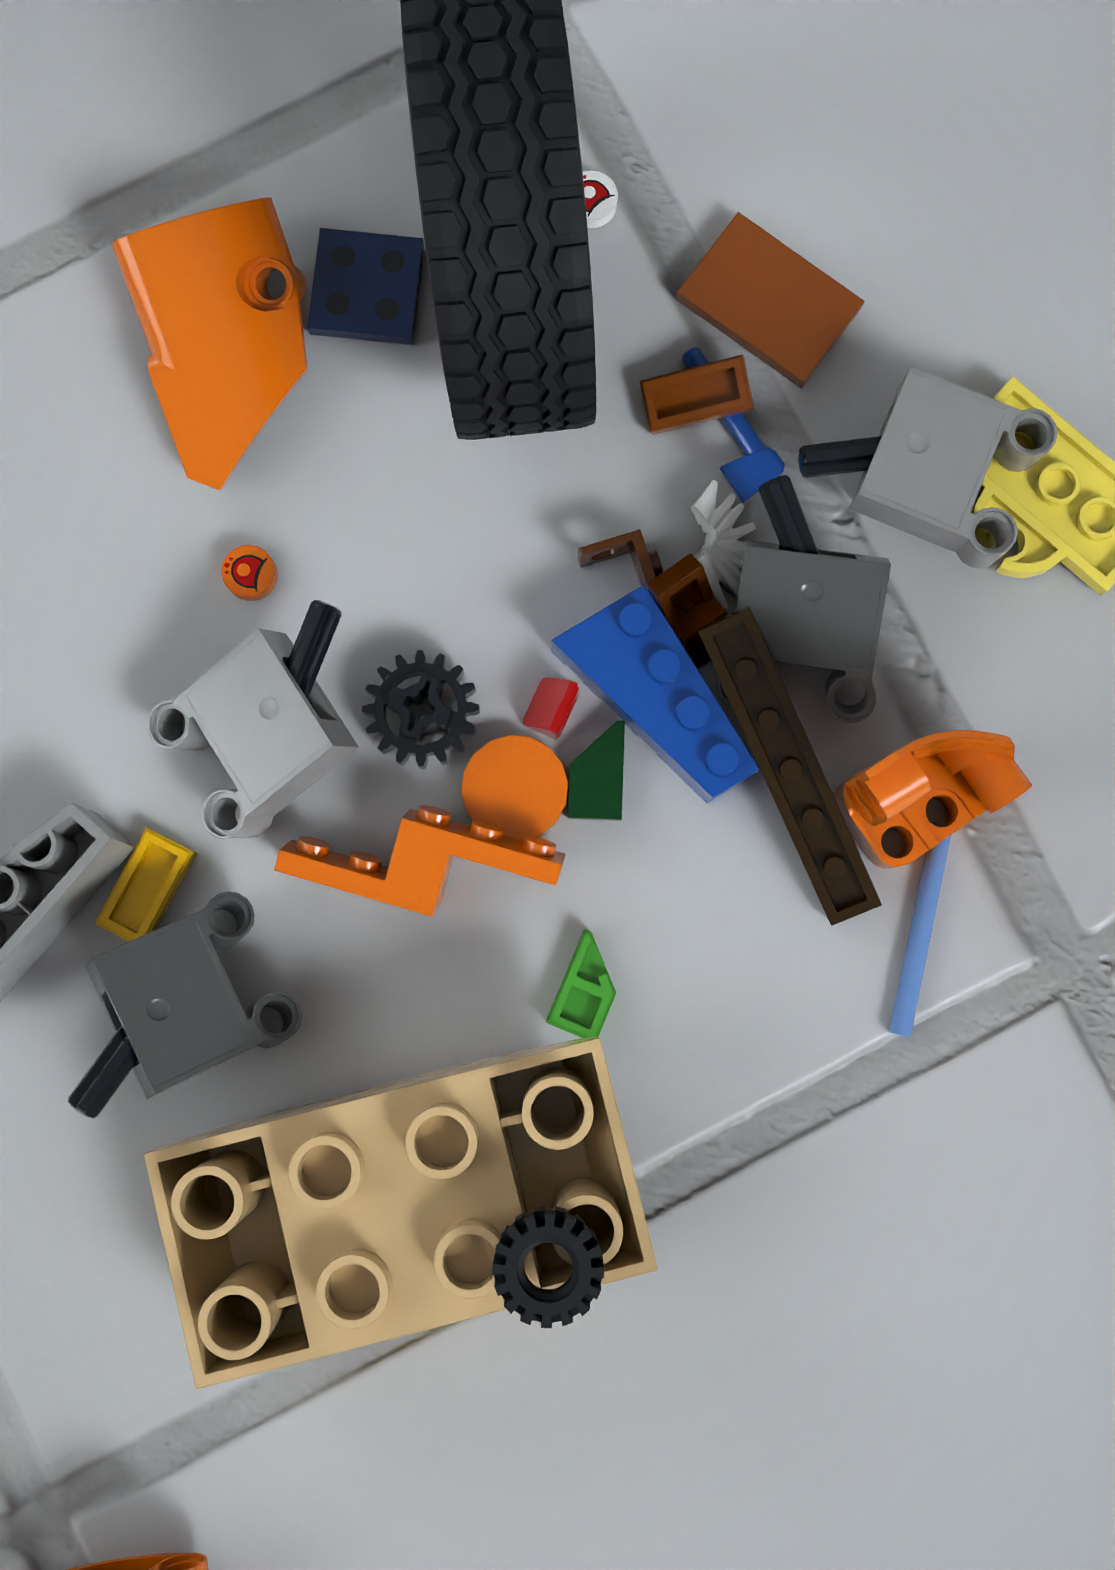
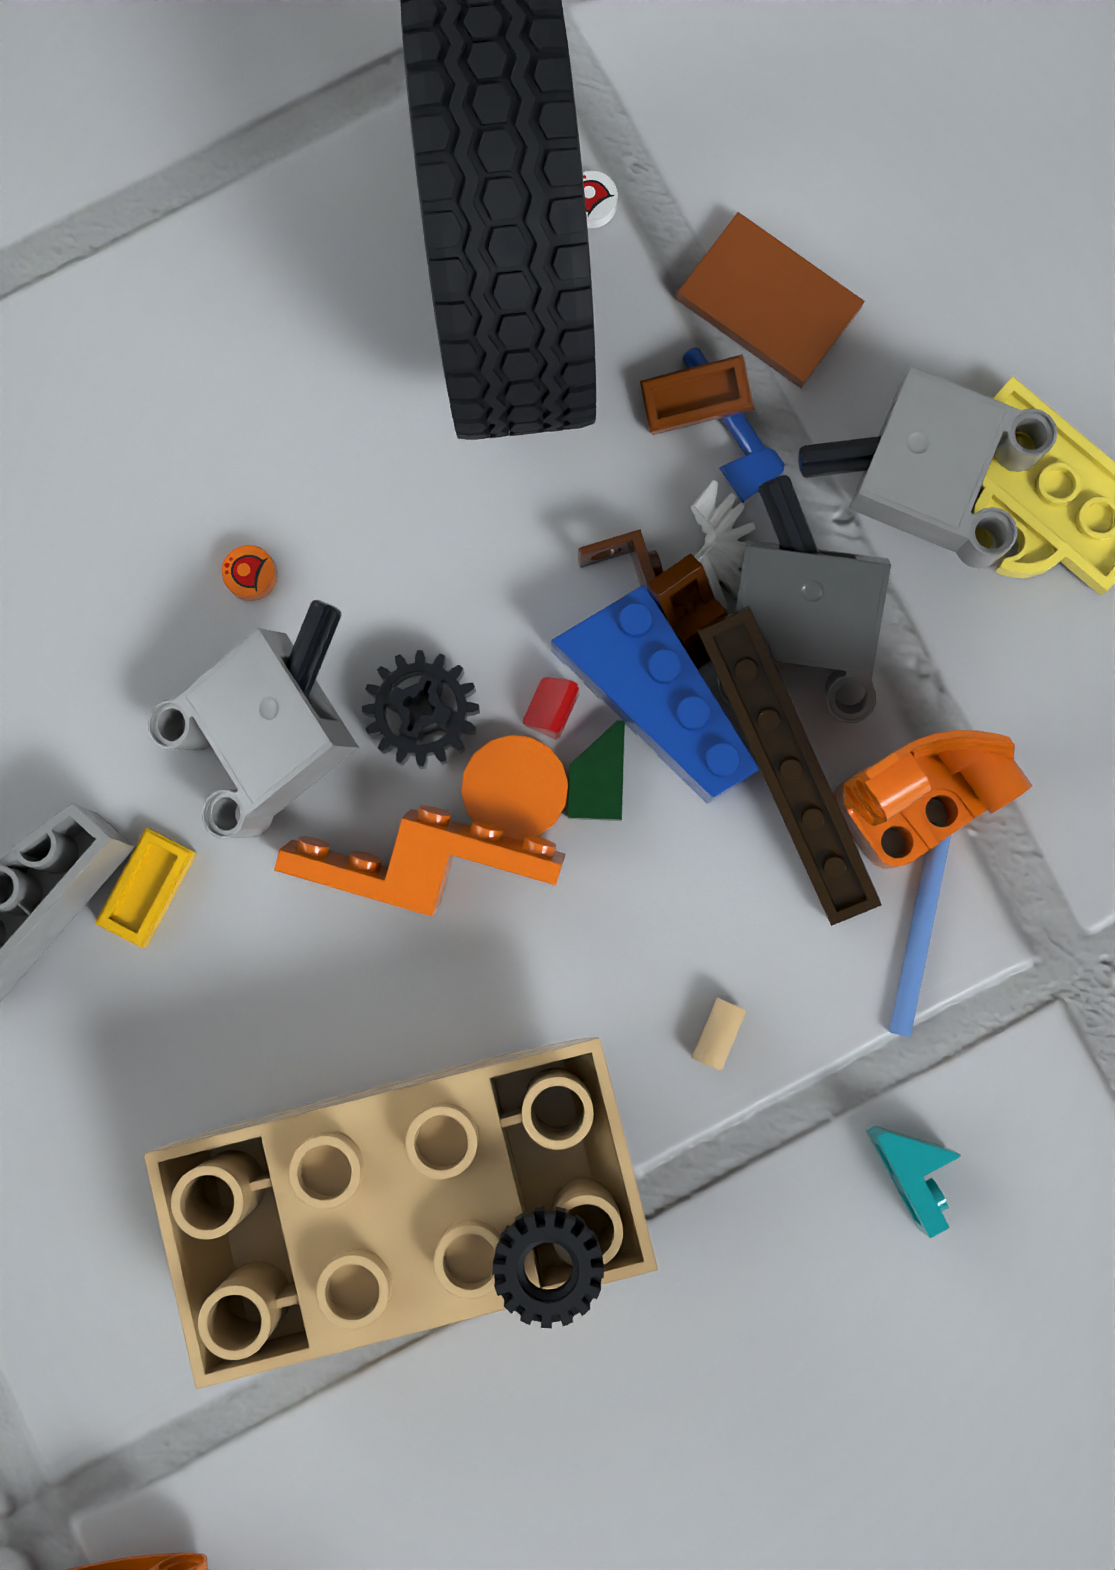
(175, 1007): dark grey piece -> none
(213, 330): orange panel -> none
(366, 286): dark blue tile -> none
(584, 992): bright green tile -> none
(719, 1034): none -> tan piece
(907, 1163): none -> teal slope

